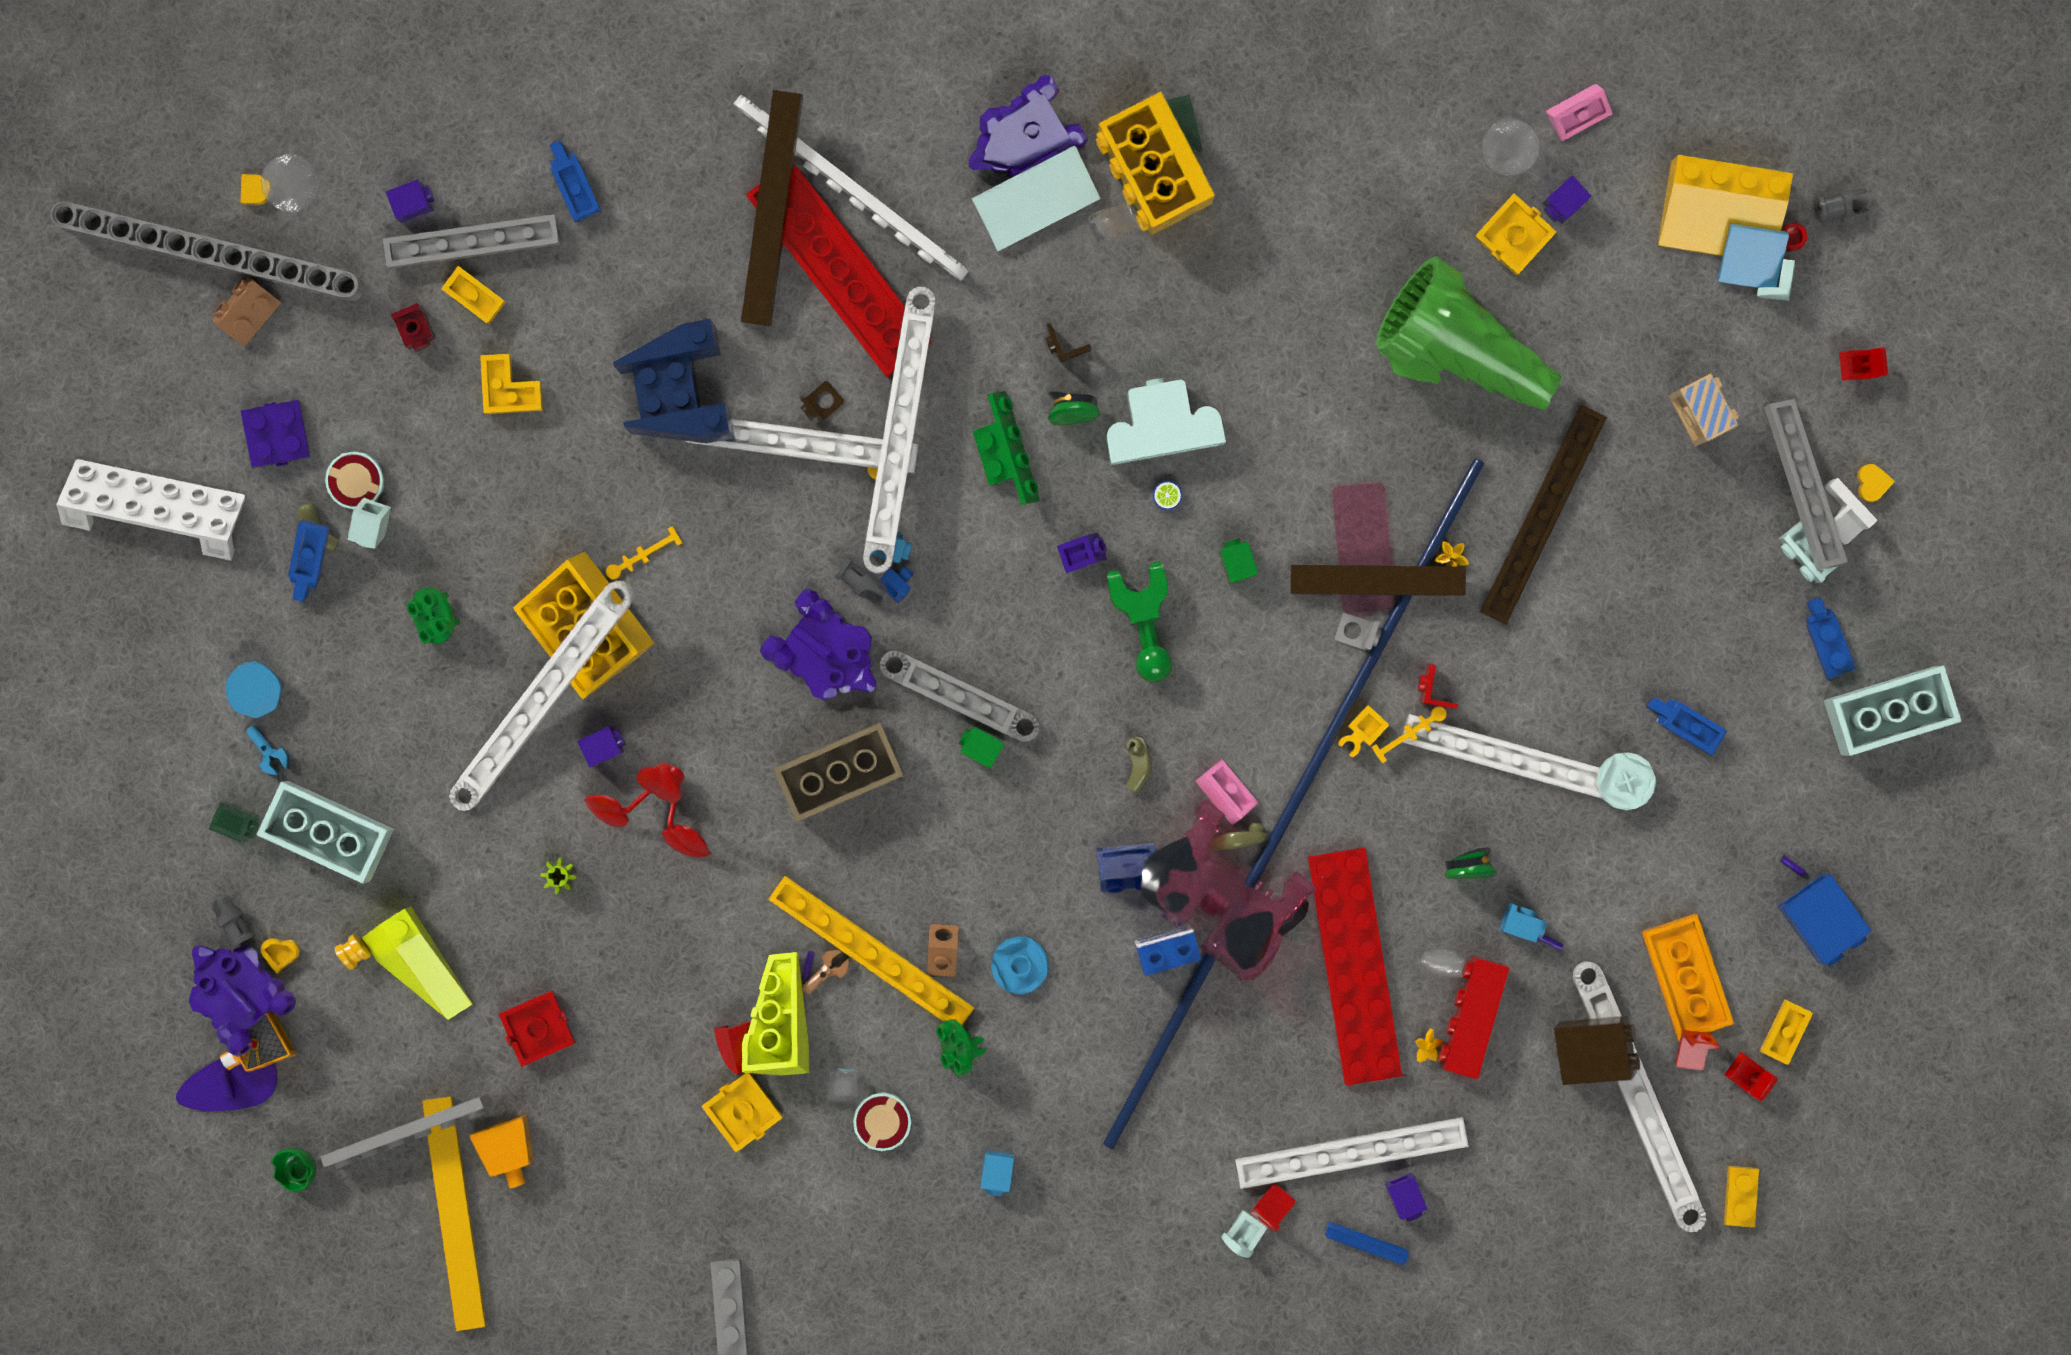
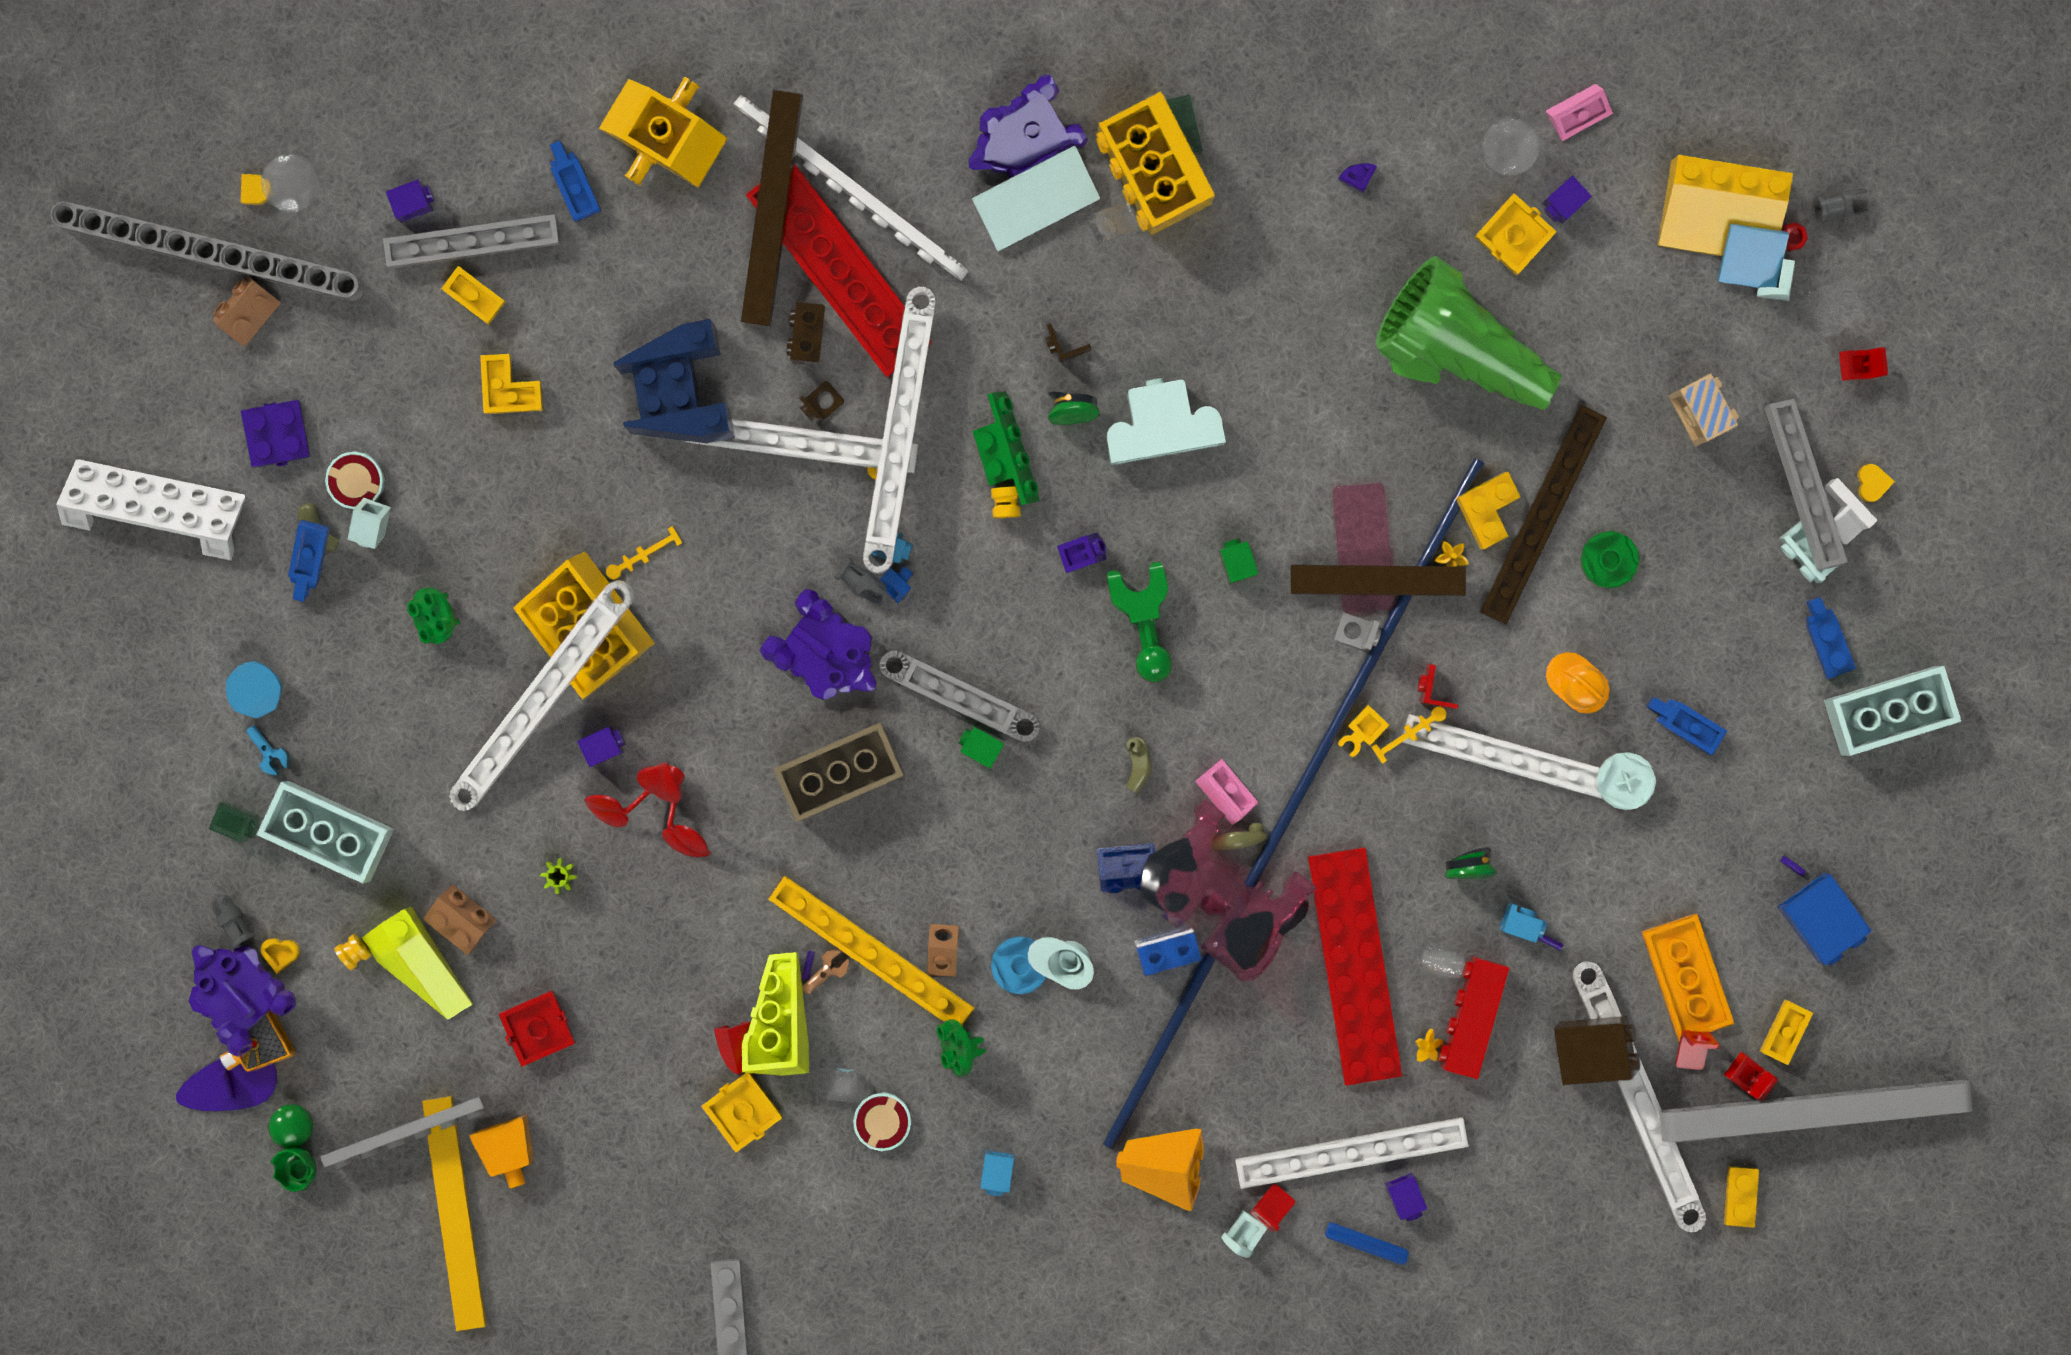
(290, 1126): none -> green hair
(414, 314): dark red brick -> none
(459, 919): none -> medium nougat bracket
(685, 149): none -> yellow slope
(807, 333): none -> dark brown bracket
(1005, 495): none -> yellow wheel
(1062, 962): none -> light aqua piece
(1165, 1165): none -> light orange slope
(1167, 495): tile -> none
(1358, 175): none -> dark purple tile
(1480, 508): none -> yellow plate
(1577, 682): none -> light orange piece
(1609, 559): none -> green tile
(1815, 1111): none -> light grey beam

